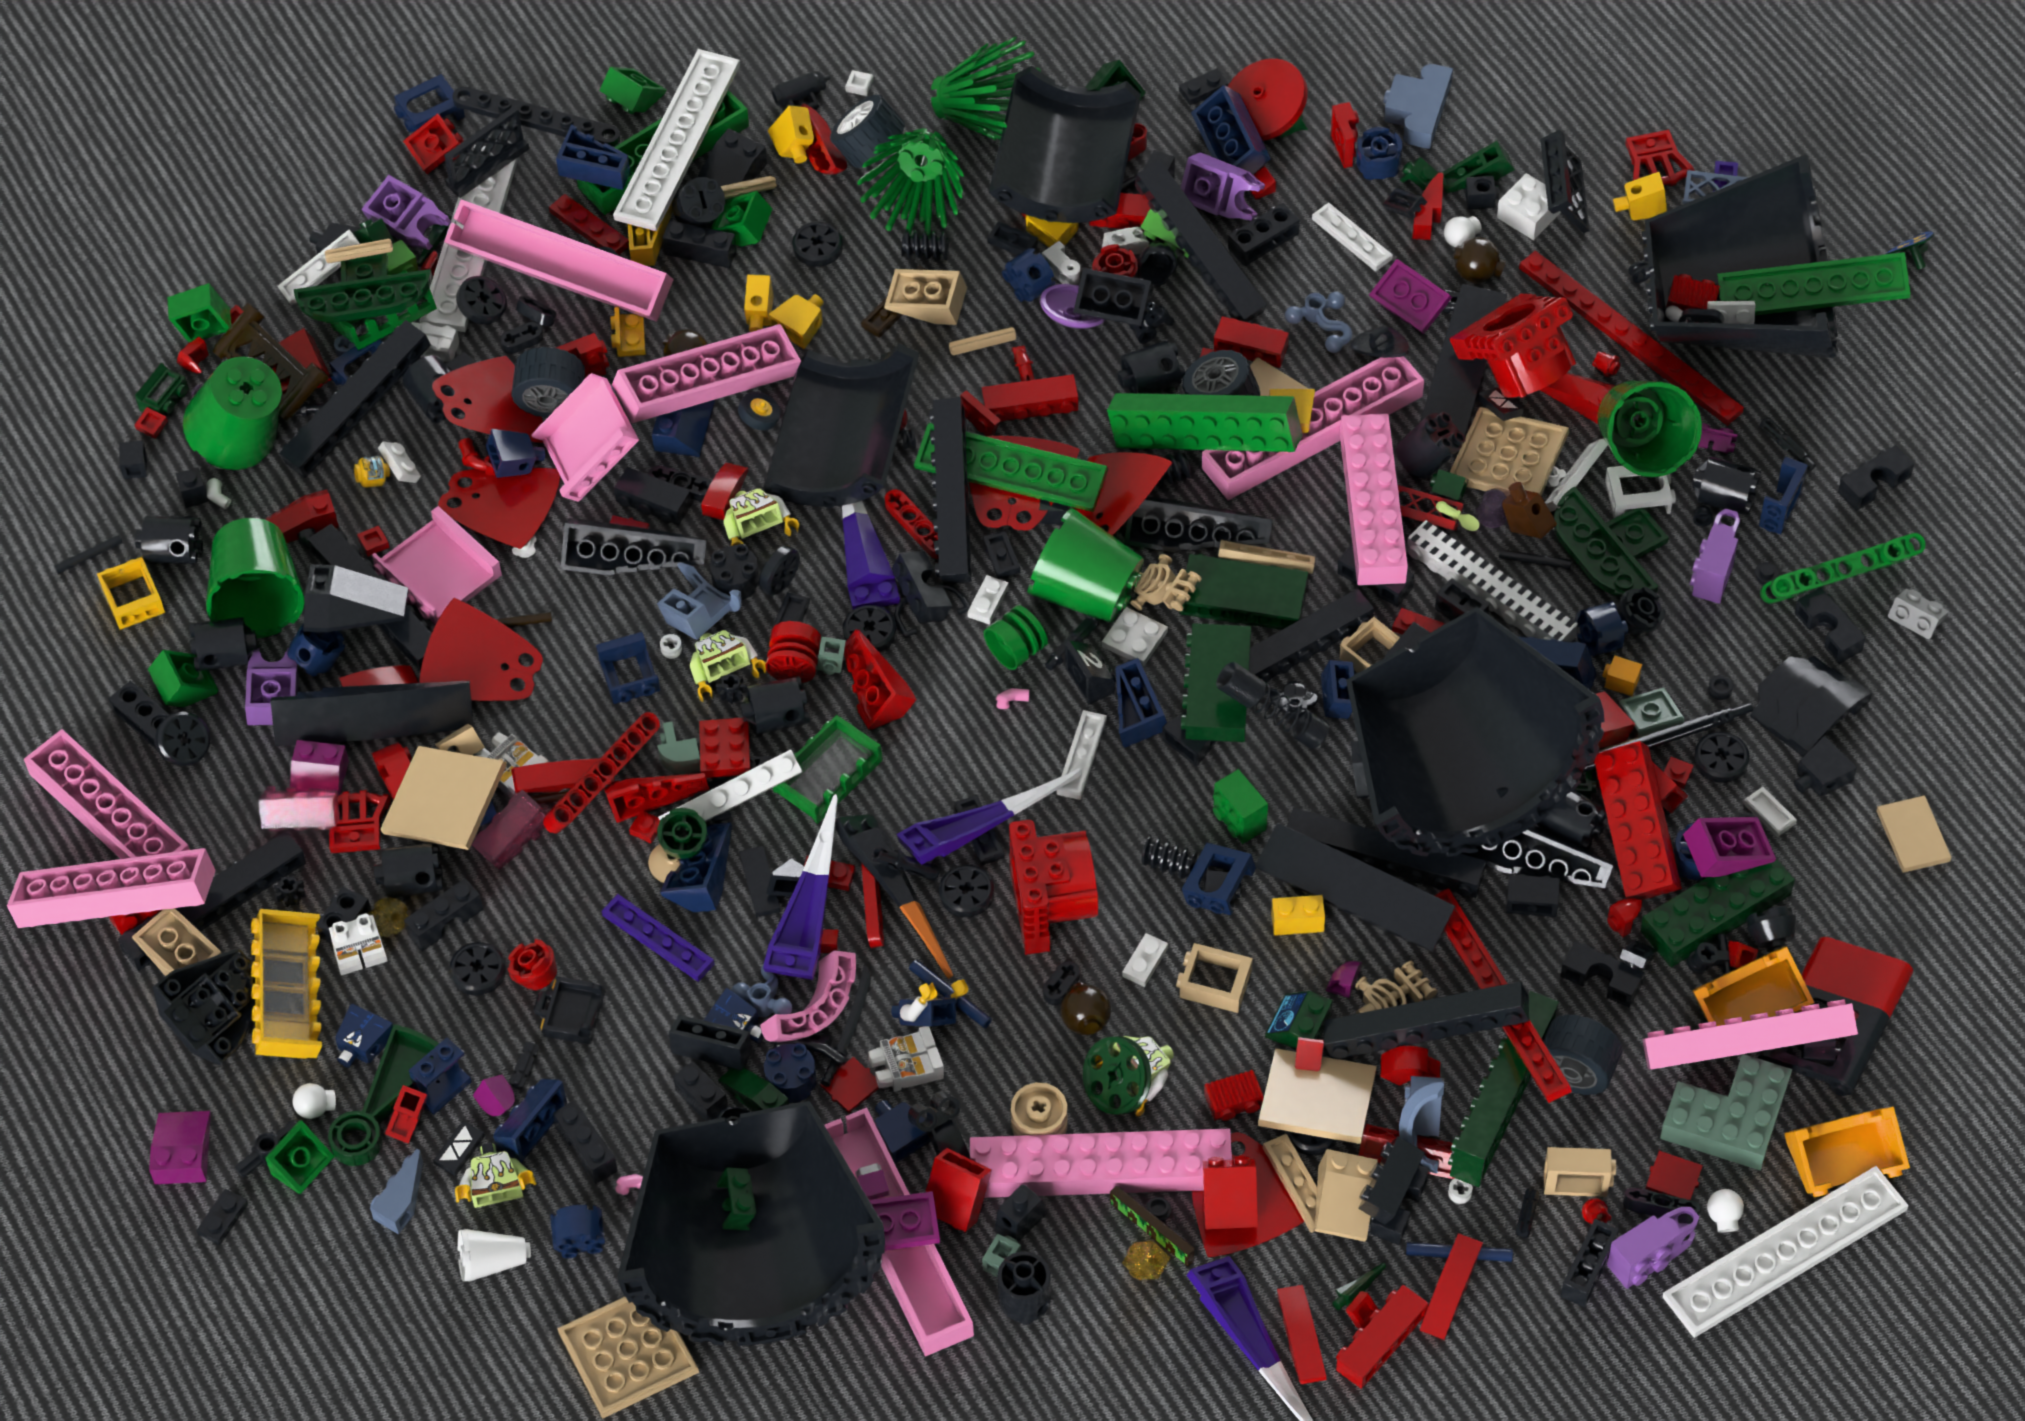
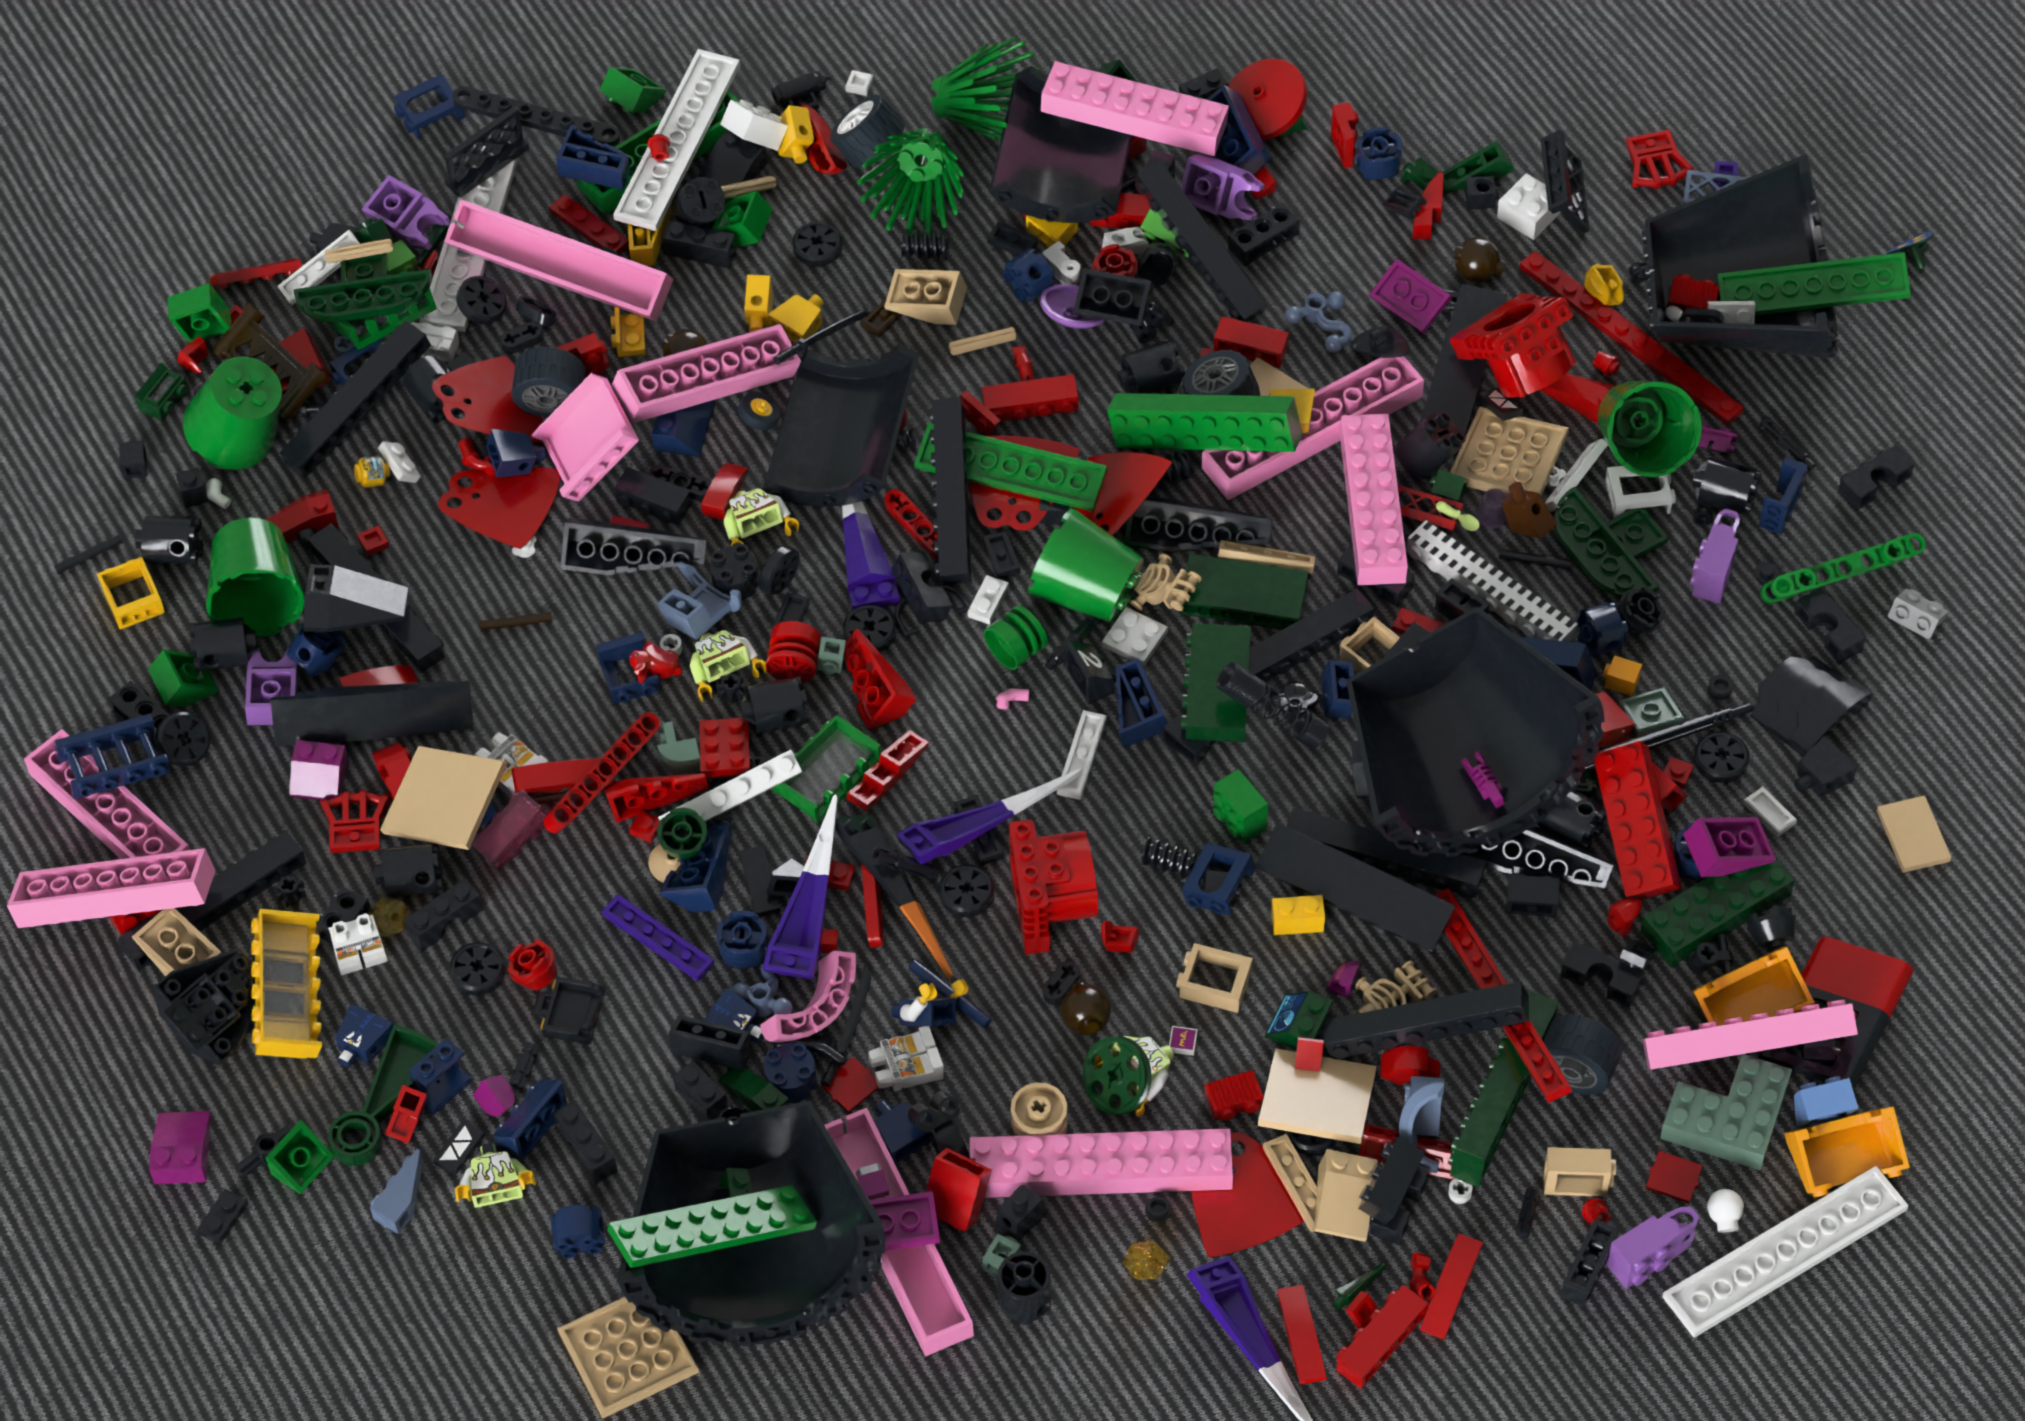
(105, 738): none -> dark blue fence
(151, 423): red plate -> none
(246, 275): none -> red plate
(298, 809): clear pink wedge -> none
(312, 1100): white piece -> none
(432, 142): red plate -> none
(439, 566): bright pink panel -> none
(464, 739): tan torso -> none
(472, 648): red piece -> none
(489, 1253): white cone -> none
(626, 1182): bright pink arm -> none
(655, 662): none -> red animal
(659, 147): none -> red hose
(711, 1226): none -> plate
(742, 940): none -> dark blue brick
(754, 124): none -> white brick
(802, 345): none -> black sword
(888, 770): none -> red slope
(1119, 937): none -> red plate
(1134, 108): none -> bright pink brick
(1145, 960): white plate -> none
(1152, 1225): dark brown tile -> none
(1183, 1040): none -> magenta tile
(1230, 1193): red brick -> none
(1352, 237): white tile -> none
(1418, 103): sand blue brick -> none
(1420, 1283): none -> red piece
(1443, 1251): dark blue piece -> none
(1460, 229): white piece -> none
(1484, 779): none -> magenta hinge
(1604, 284): none -> yellow hand
(1643, 198): yellow torso -> none
(1657, 1204): black beam -> none
(1741, 954): red slope -> none
(1824, 1102): none -> medium blue slope

